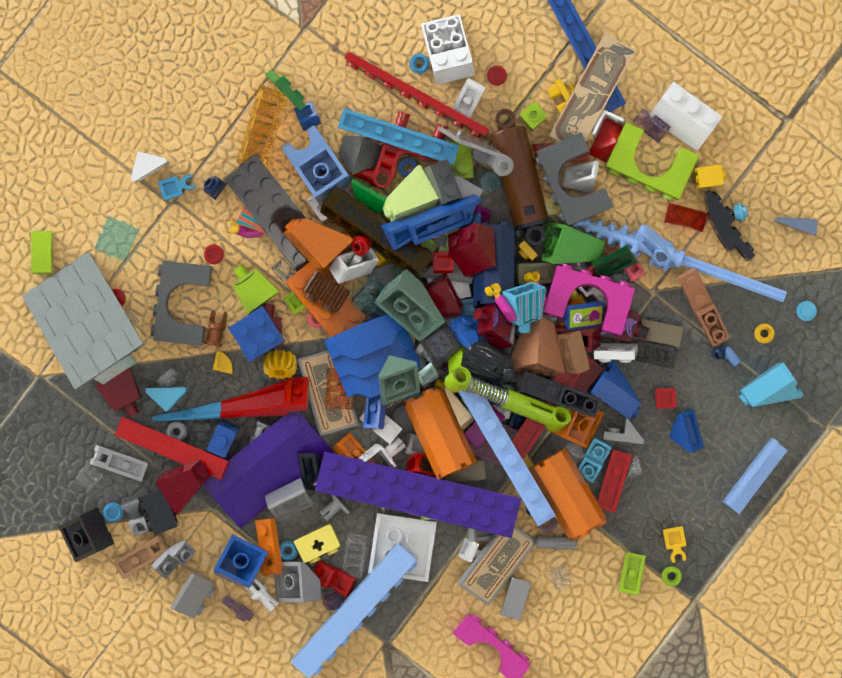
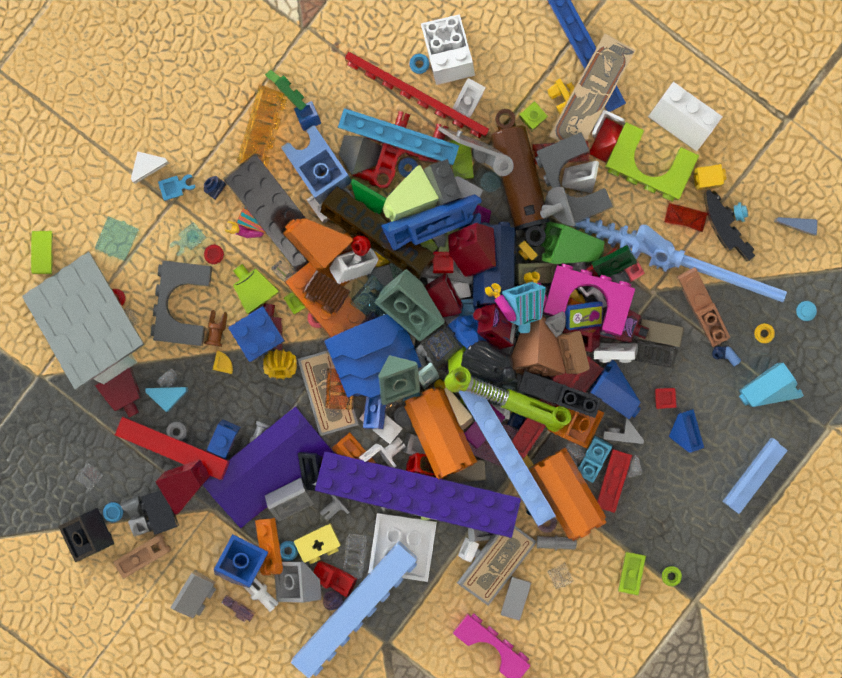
(120, 463): light grey plate -> none
(177, 554): light grey slope -> none
(190, 237): none -> clear light blue plate
(269, 401): red plate -> none
(497, 75): red plate -> none
(556, 323): none -> light grey tile
(558, 206): none -> light grey shield
(654, 127): plate -> none
(674, 540): yellow plate -> none

